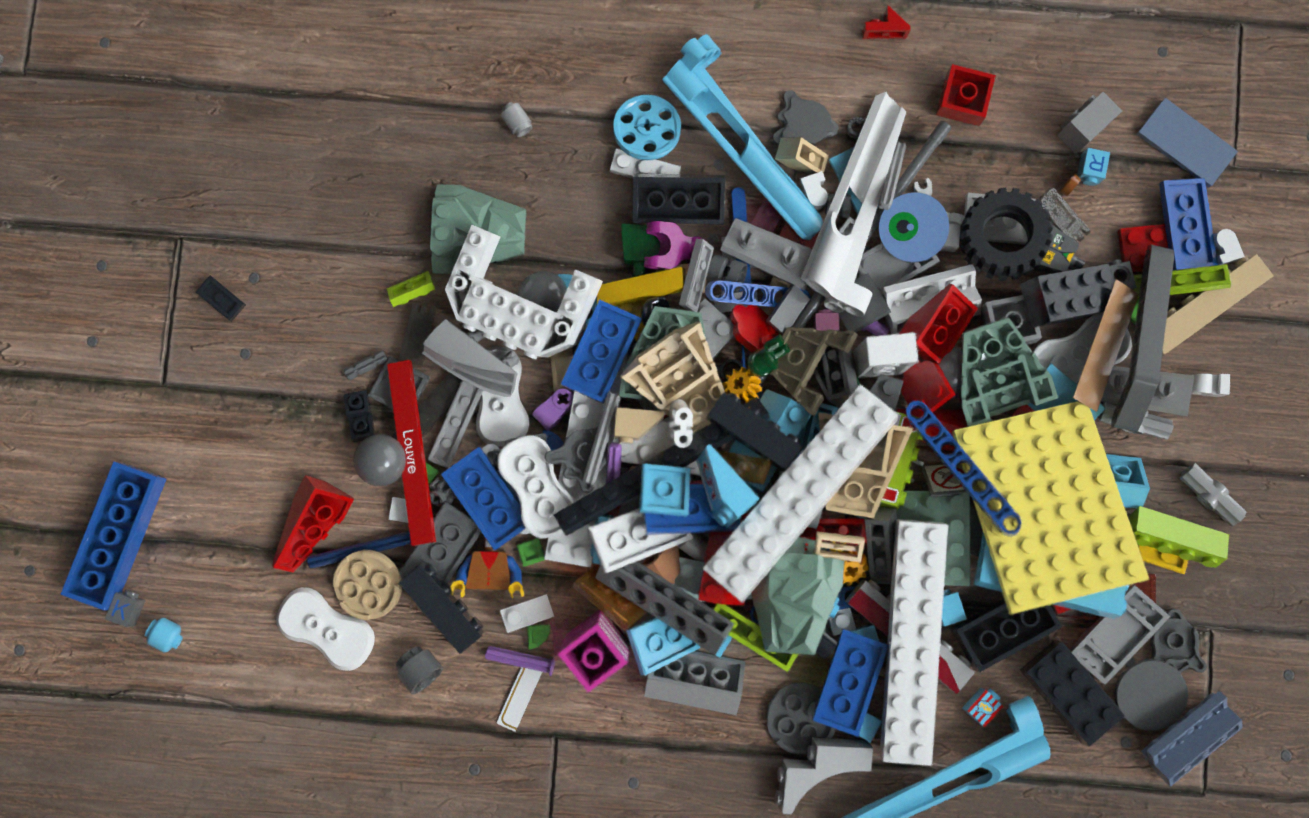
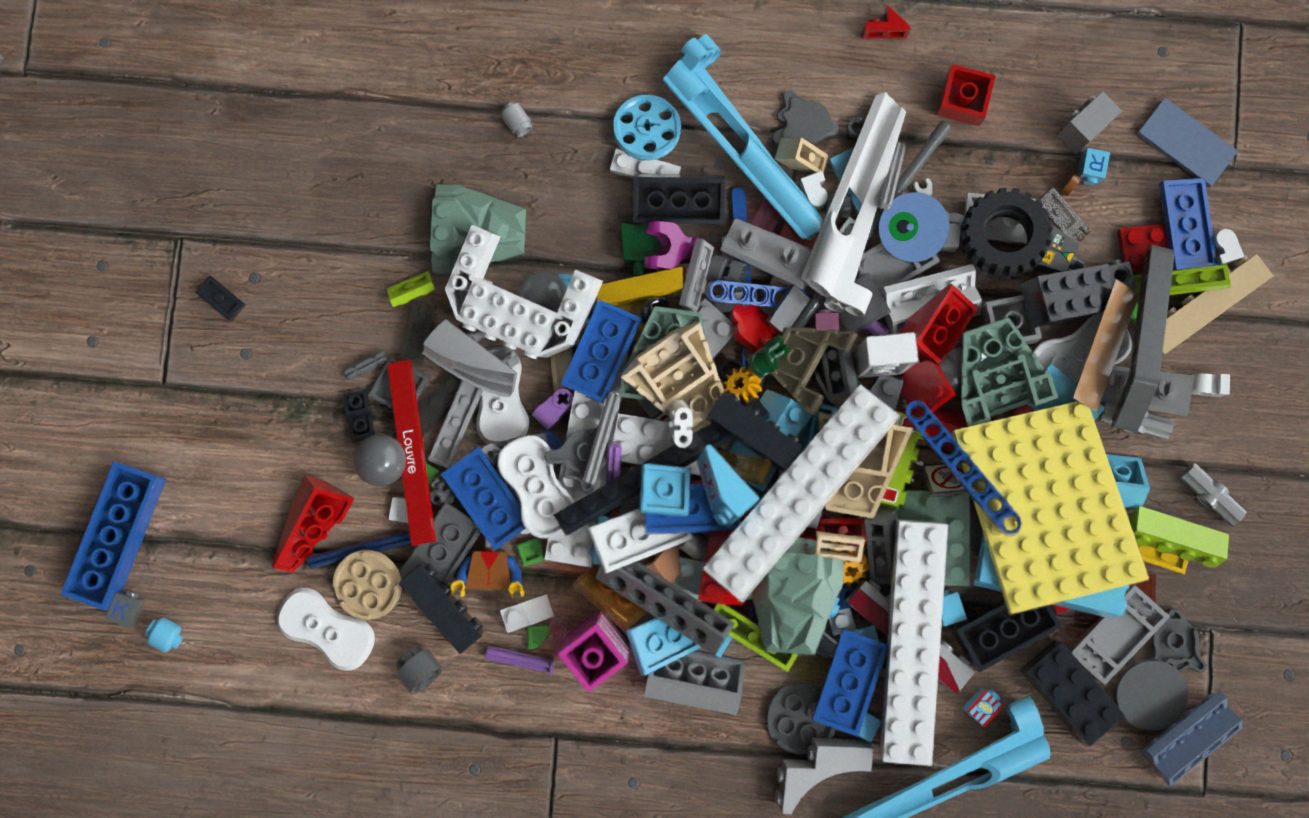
(518, 698): white sticker -> none
(635, 423): tan slope -> none

